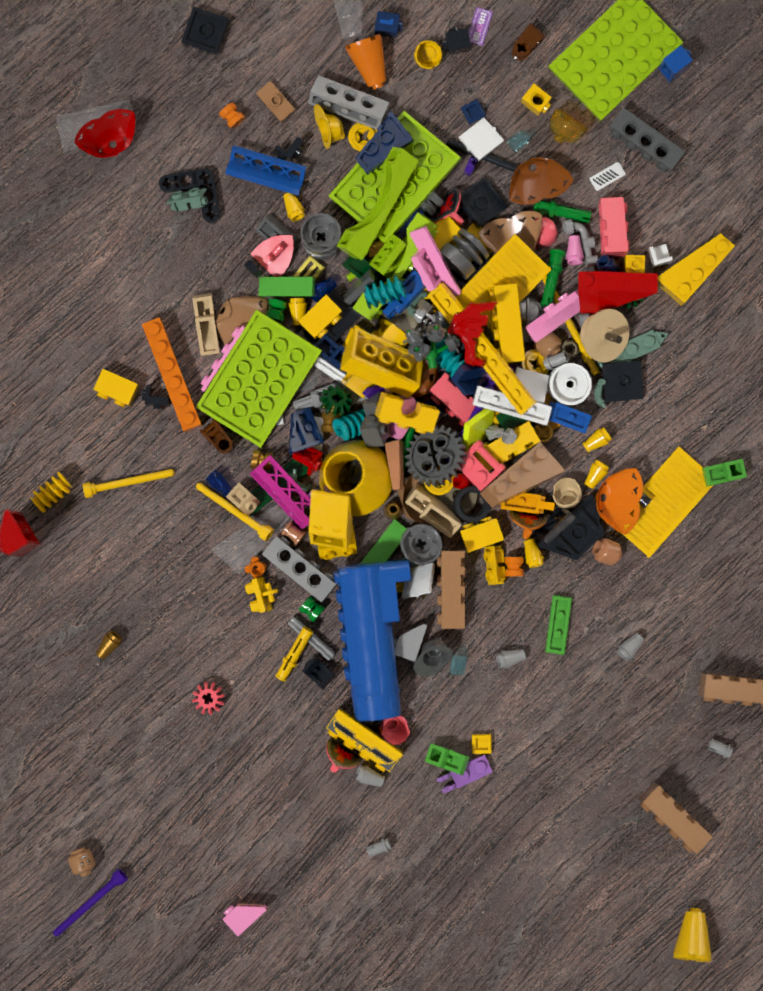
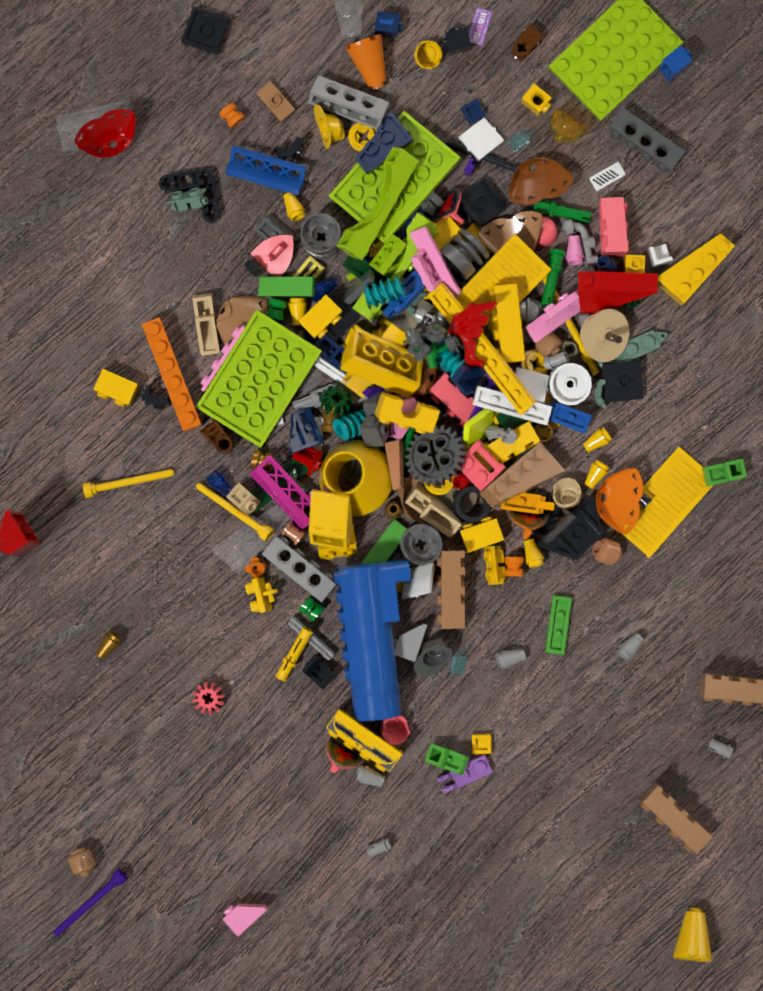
(51, 492): yellow piece -> none

